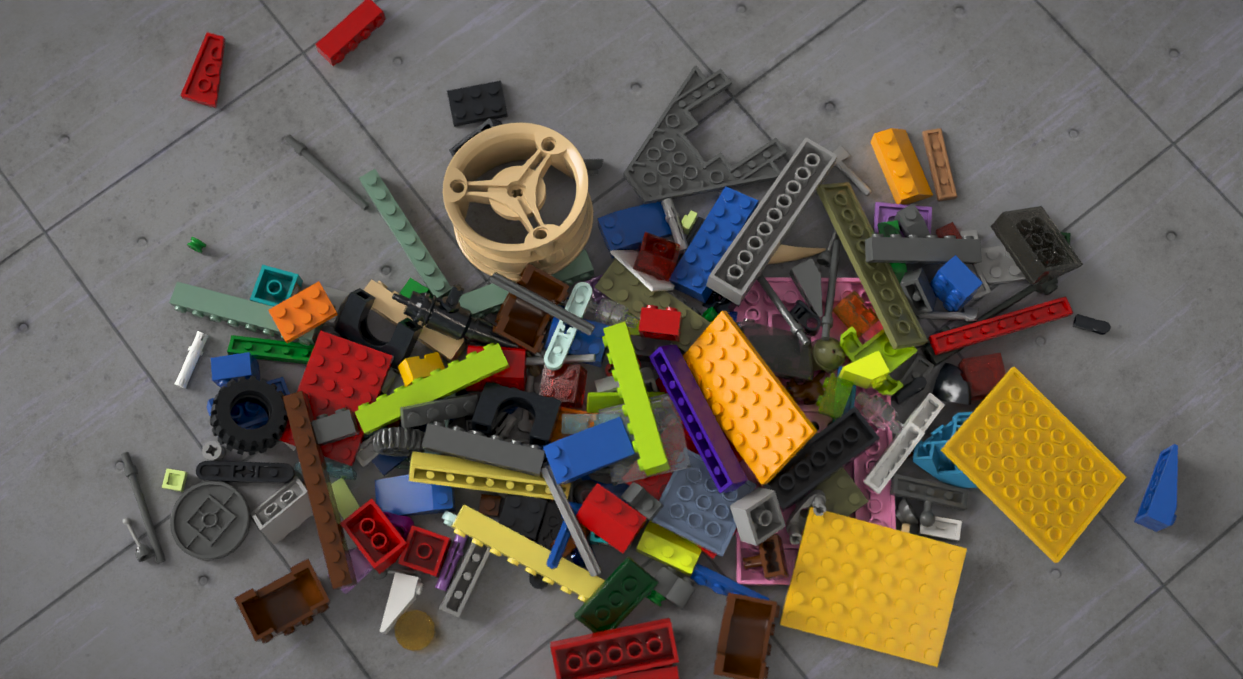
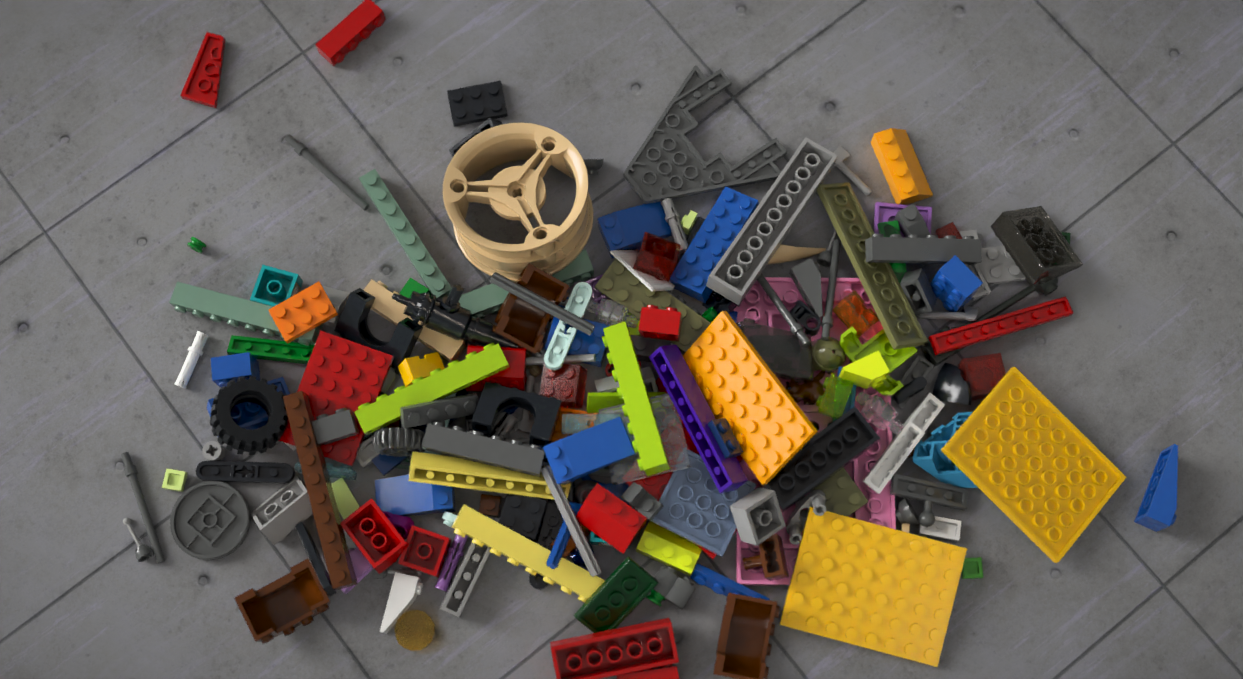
(315, 558): none -> black tile
(725, 438): none -> plate
(939, 164): medium nougat tile -> none
(972, 568): none -> bright green tile
(1090, 324): black bar -> none

